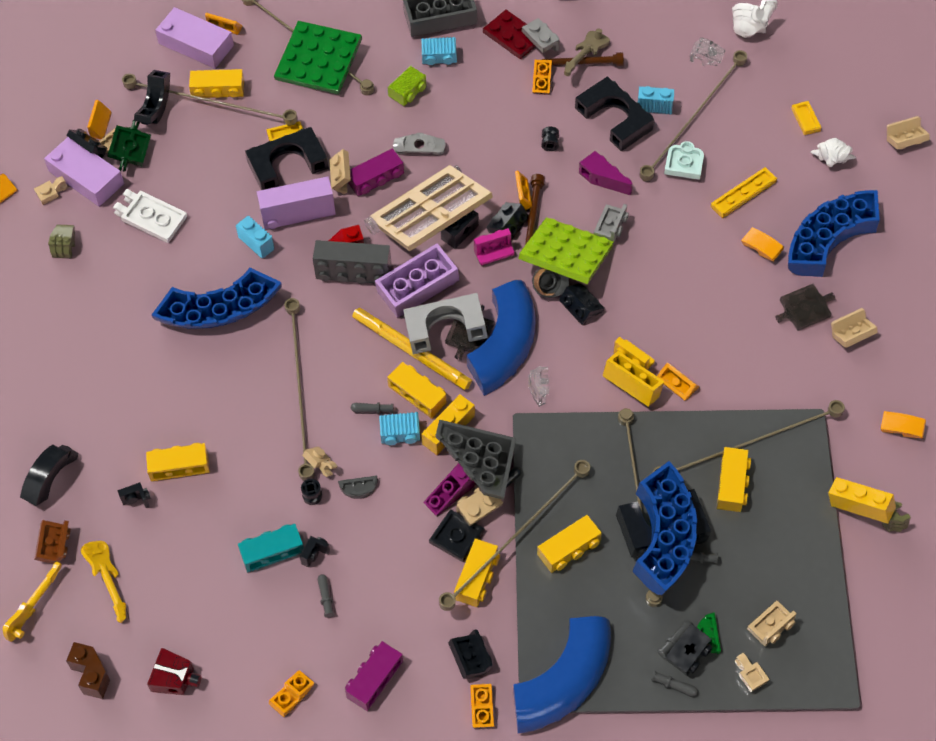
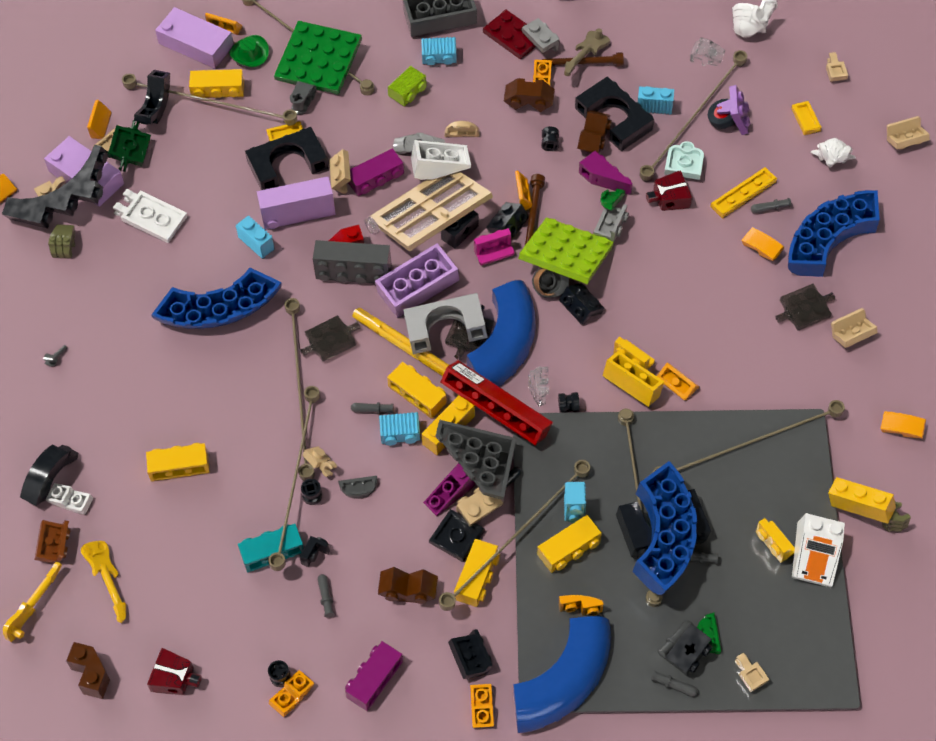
(51, 360): none -> dark grey hand
(67, 498): none -> white slope
(82, 186): none -> black arch
(87, 142): black bracket -> none
(133, 493): black bracket -> none
(250, 51): none -> green hat
(277, 560): none -> dark tan piece
(277, 669): none -> black wheel
(302, 97): none -> dark grey piece
(330, 338): none -> clear smoke plate
(406, 587): none -> reddish brown brick
(438, 159): none -> white slope
(462, 129): none -> tan tile
(496, 402): none -> red brick
(537, 94): none -> reddish brown brick
(568, 402): none -> black wheel
(574, 501): none -> medium azure brick
(589, 605): none -> light orange slope
(594, 132): none -> reddish brown brick
(611, 199): none -> green tile
(670, 192): none -> dark red torso
(730, 111): none -> medium lavender plate
(733, 479): yellow brick -> none
(756, 208): none -> dark grey piece
(772, 623): tan bracket -> none
(774, 540): none -> yellow bracket
(817, 549): none -> white slope
(835, 69): none -> tan plate

